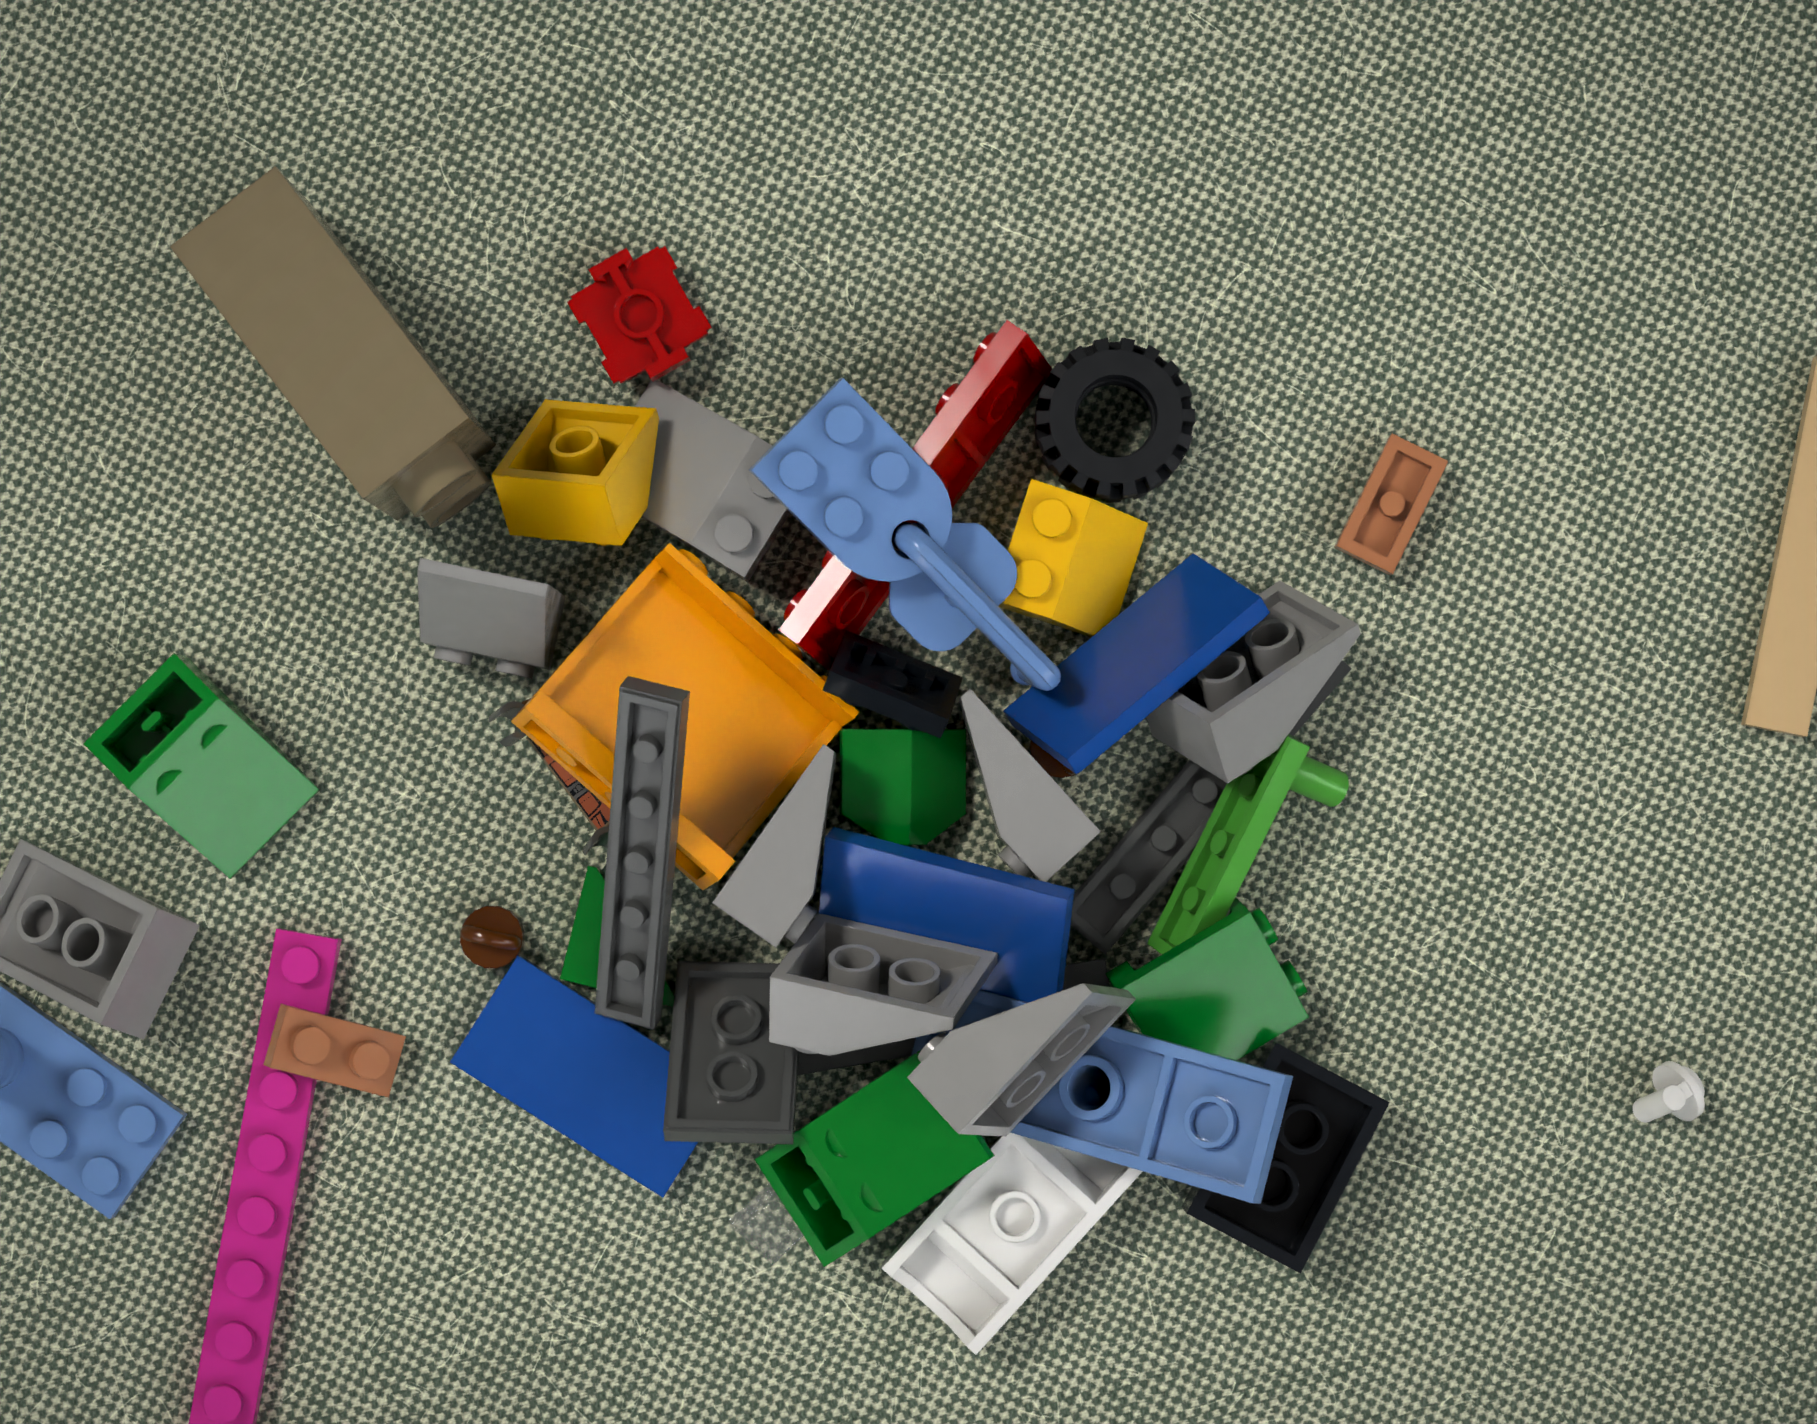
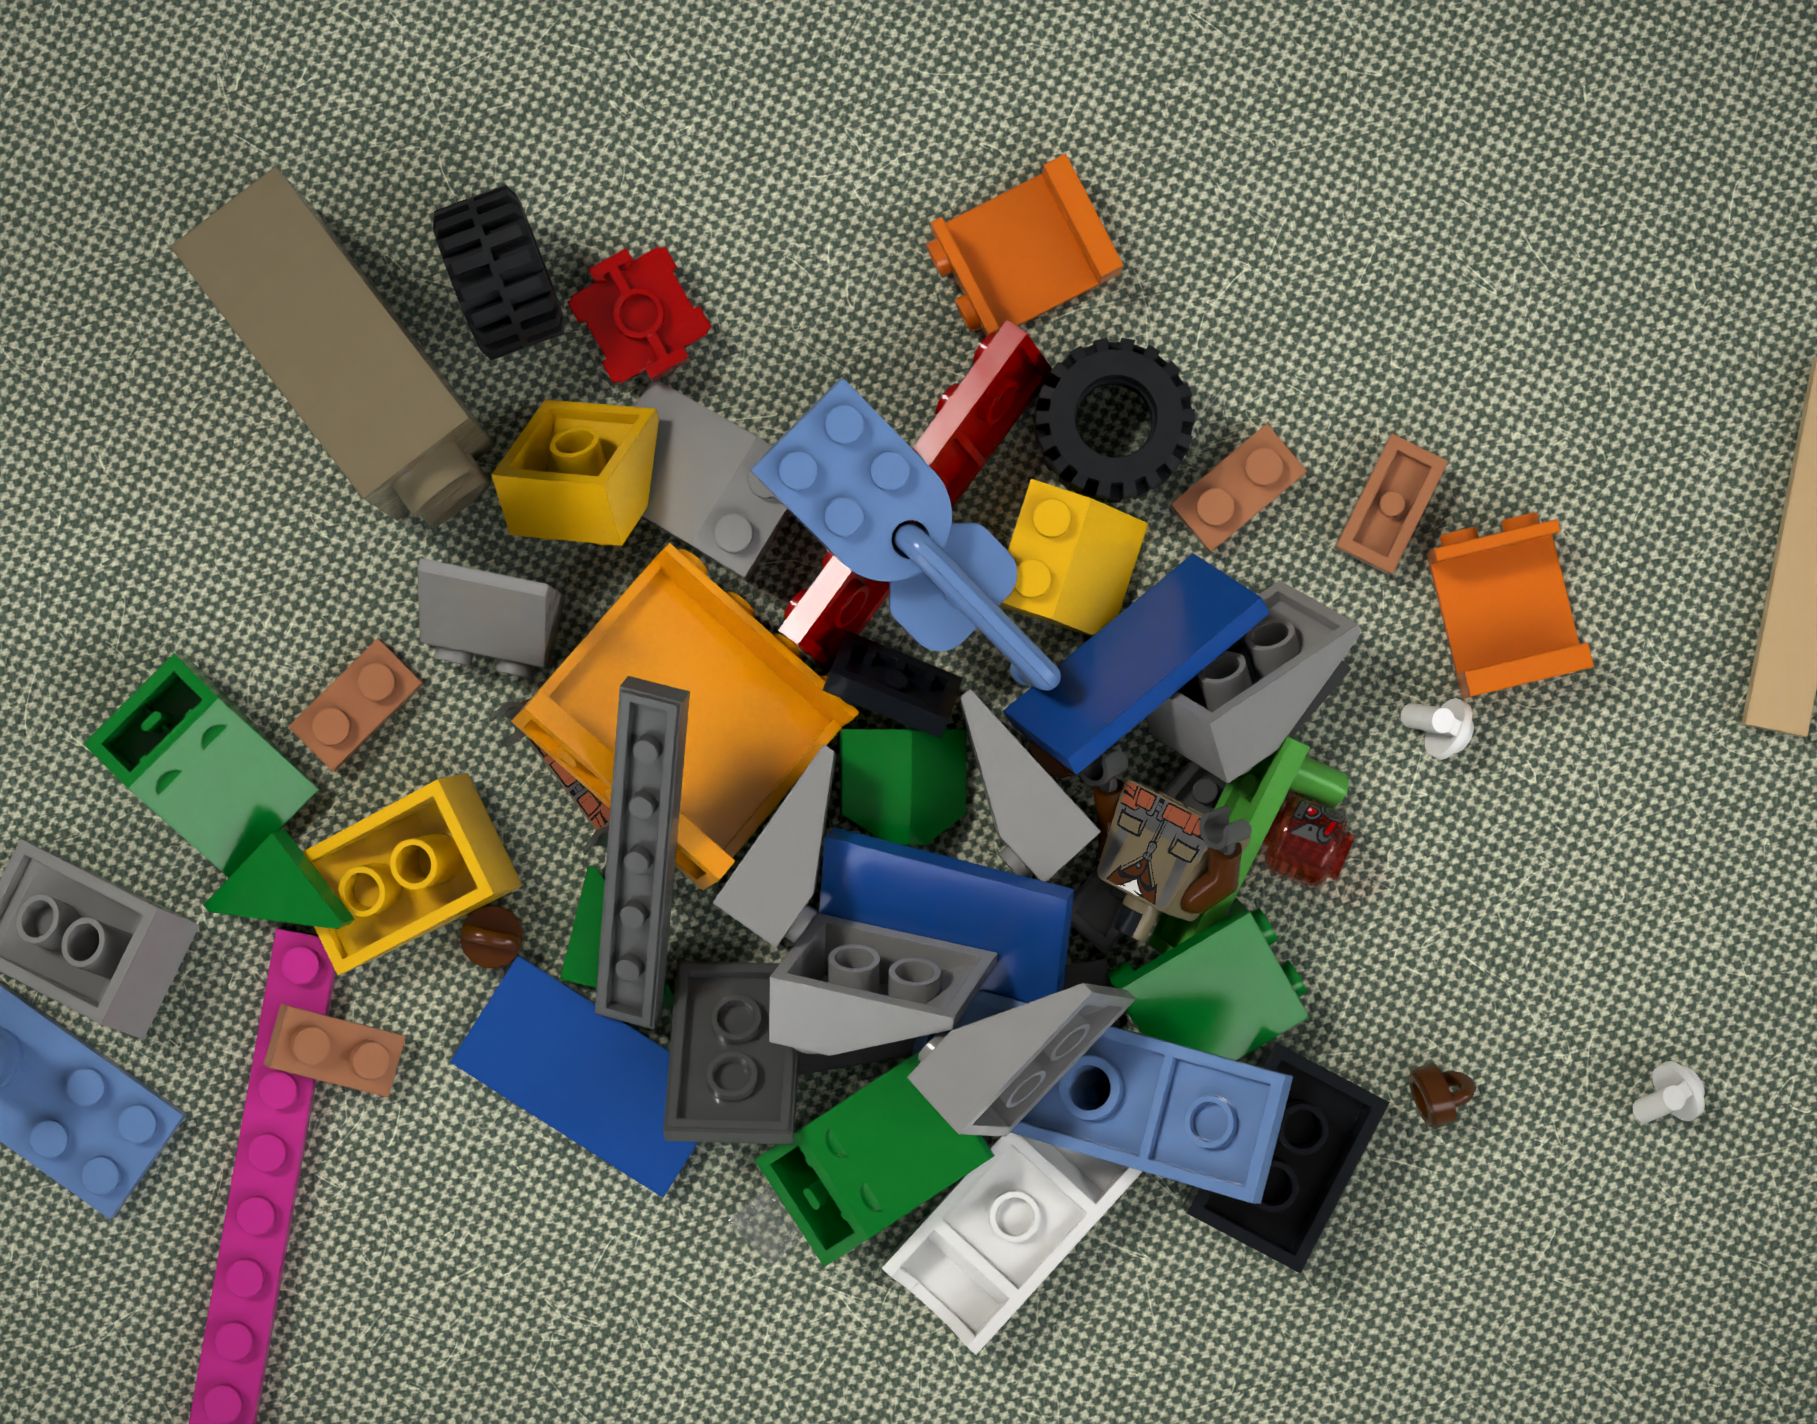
(280, 886): none -> green tile
(356, 705): none -> nougat plate
(411, 870): none -> yellow slope
(498, 272): none -> black tyre
(1025, 250): none -> orange panel
(1161, 849): none -> torso
(1238, 488): none -> nougat plate
(1308, 842): none -> clear red head
(1433, 1095): none -> reddish brown tile
(1447, 727): none -> white plate
(1506, 606): none -> orange panel

